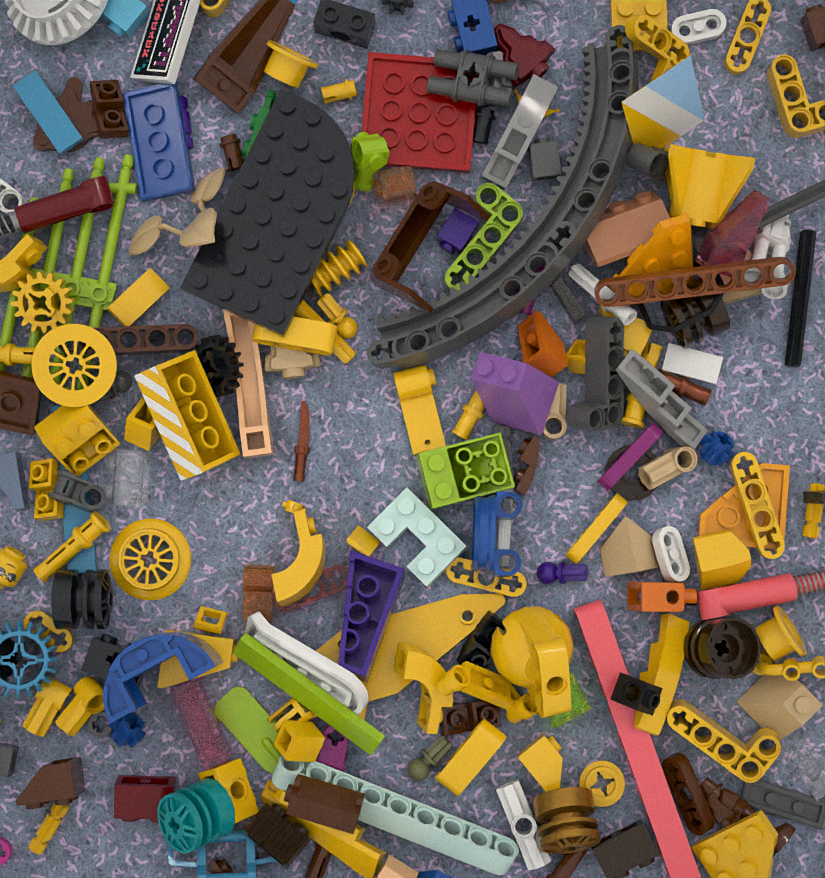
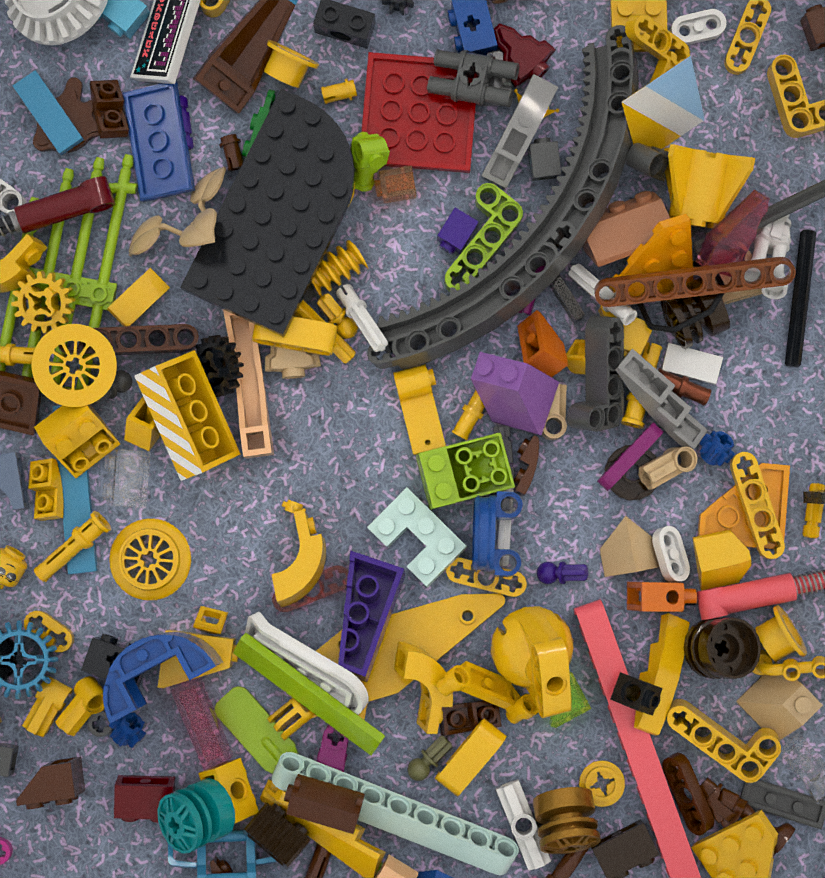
(48, 828): yellow axle -> none
(76, 491): dark grey piece -> none
(79, 599): black wheel -> none
(258, 591): clear orange plate -> none
(299, 741): yellow brick -> none
(302, 448): copper piece -> none
(357, 311): none -> white axle
(363, 541): yellow slope -> none
(411, 234): reddish brown windscreen -> none
(478, 645): black slope -> none
(483, 125): black pin -> none
(543, 761): yellow slope -> none
(596, 529): yellow beam -> none

